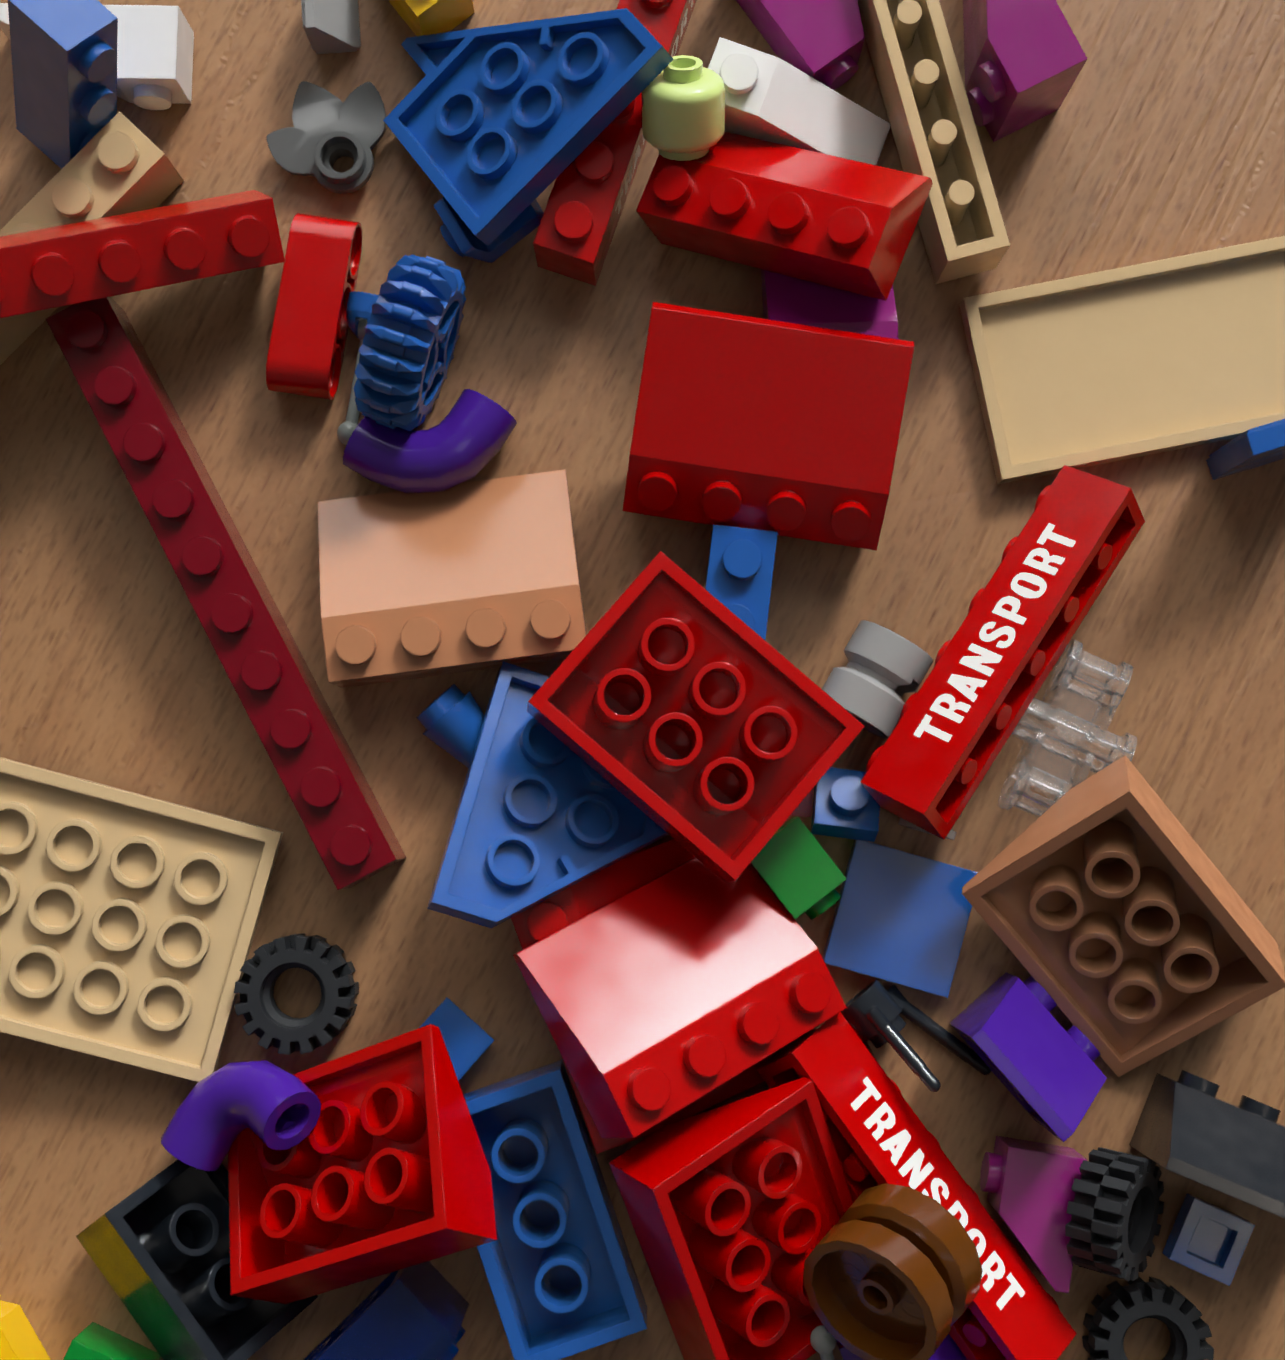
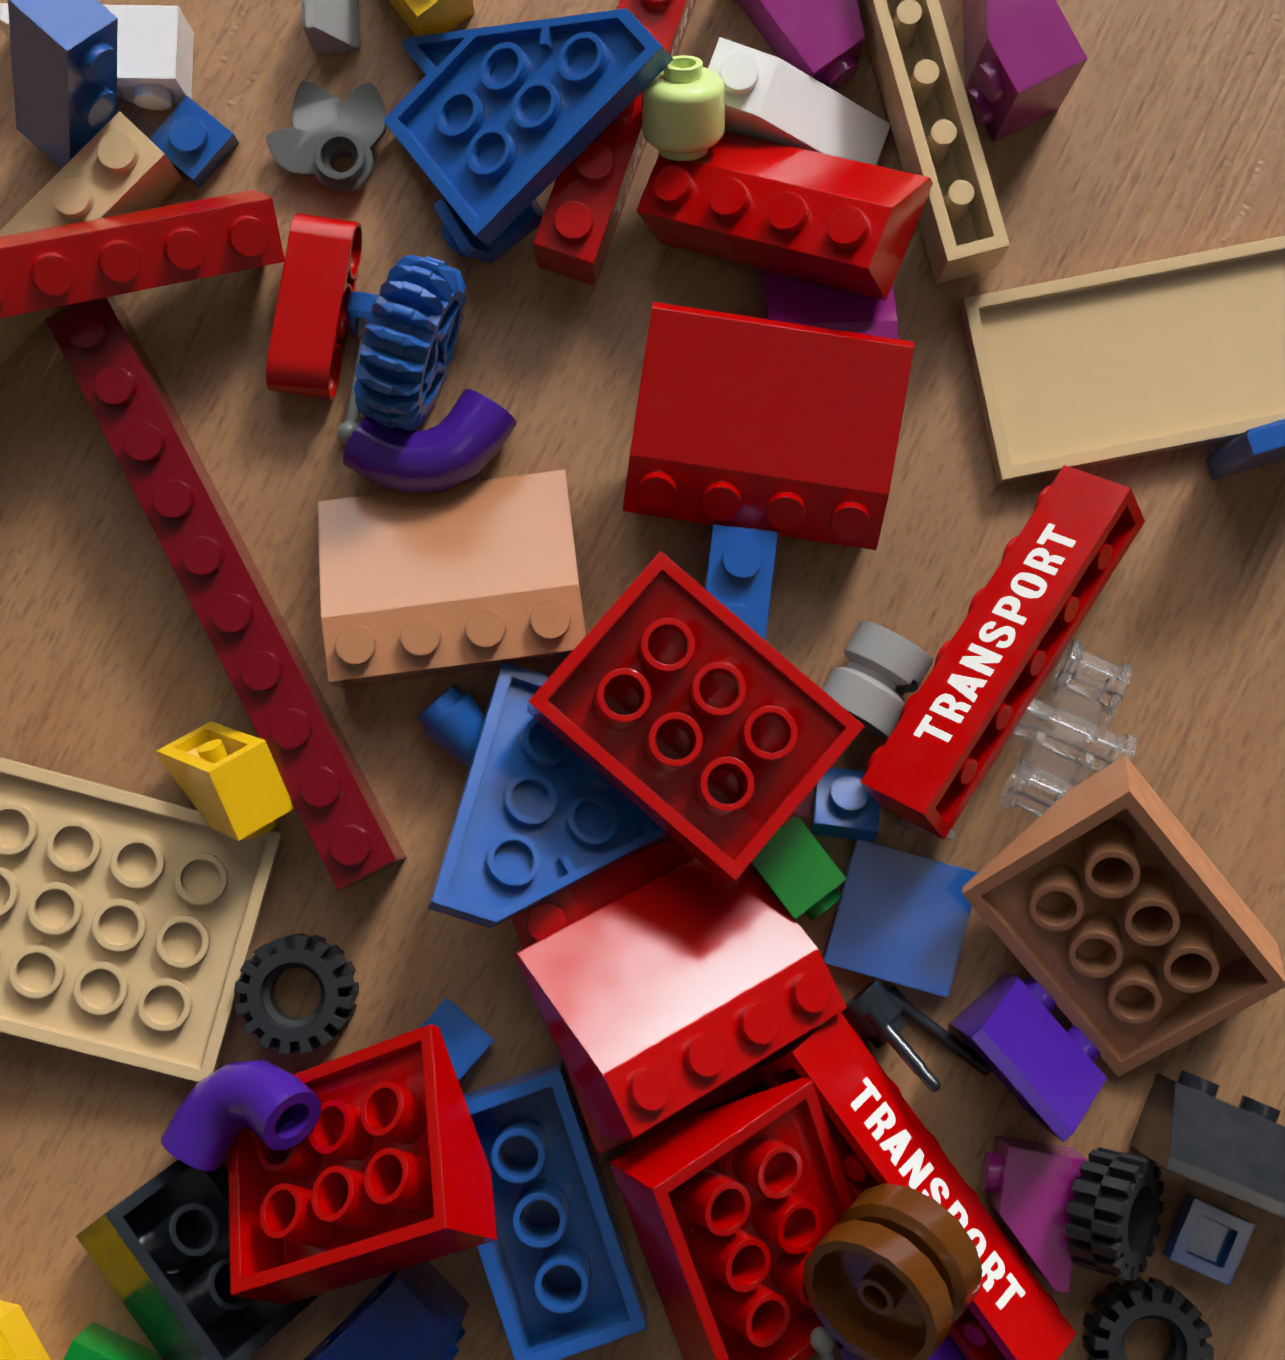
(194, 141): none -> blue plate
(228, 779): none -> yellow slope

